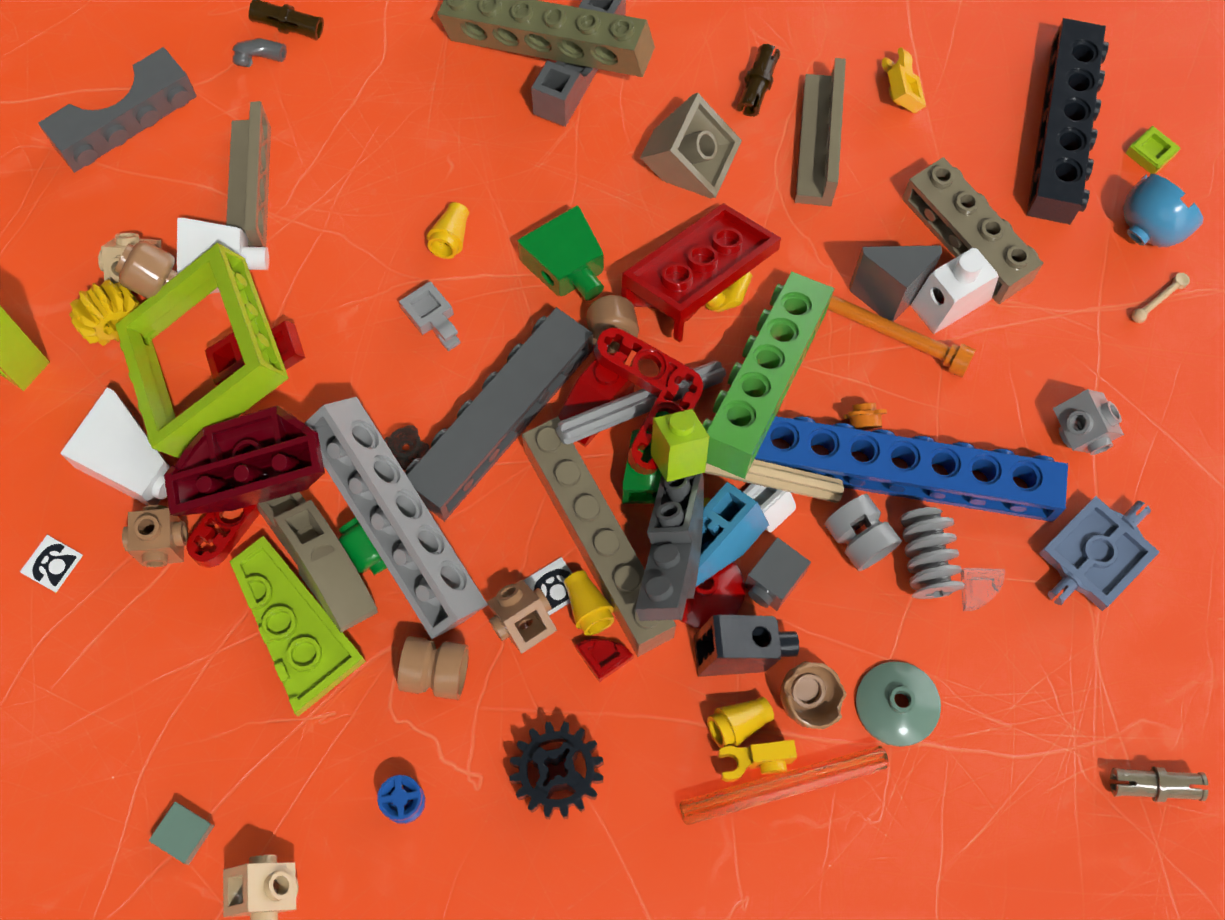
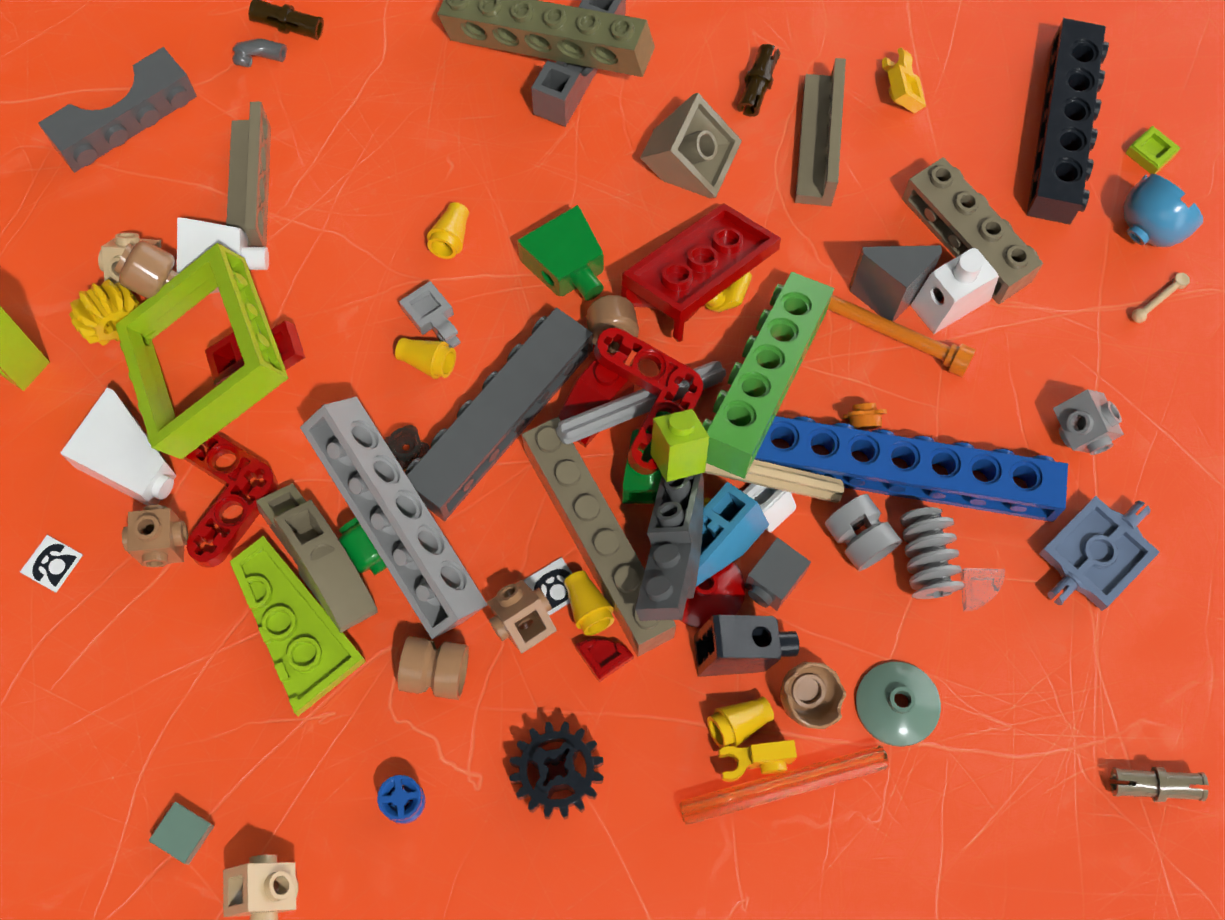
(244, 463): dark red wedge -> none
(429, 357): none -> yellow cone

